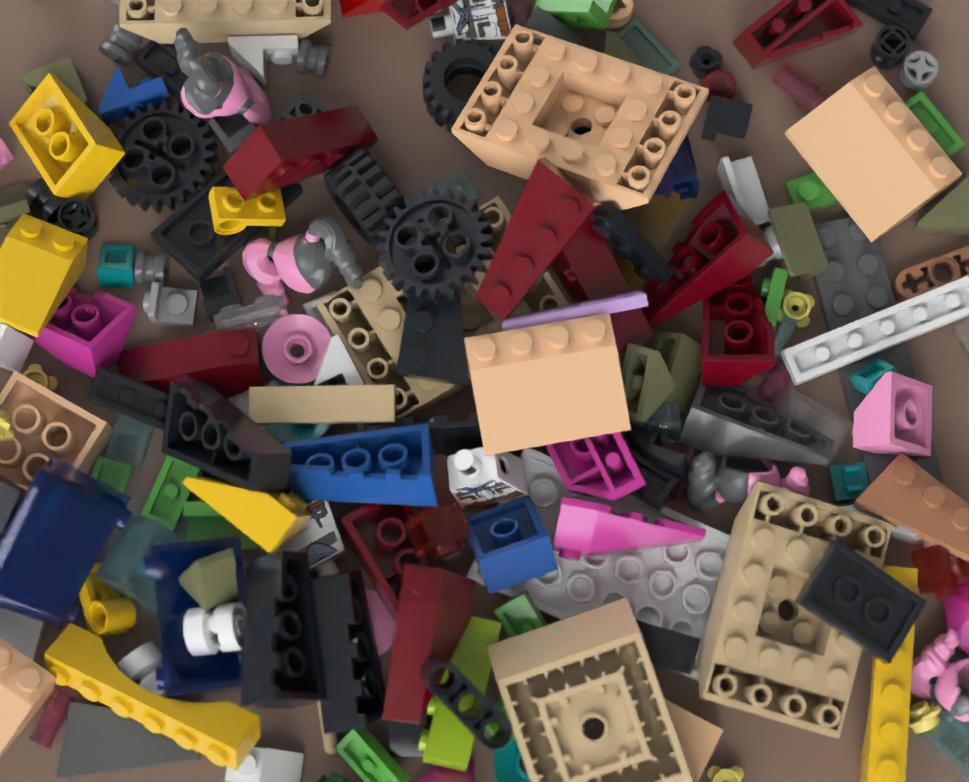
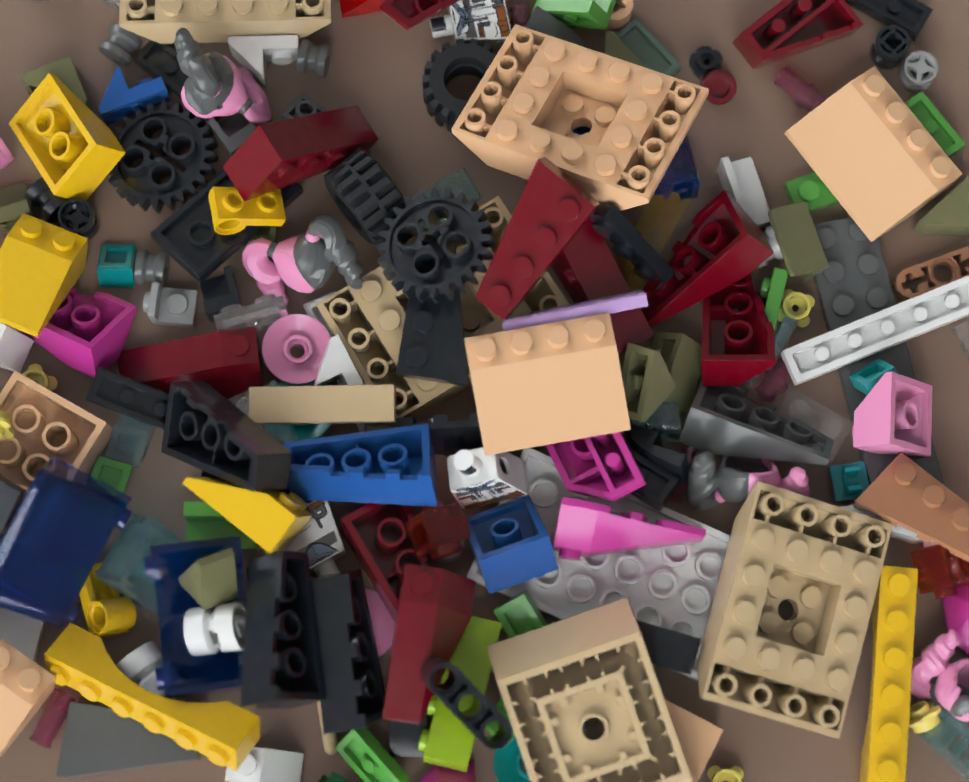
(169, 493): bright green plate -> none
(726, 118): black panel -> none
(861, 601): black tile -> none

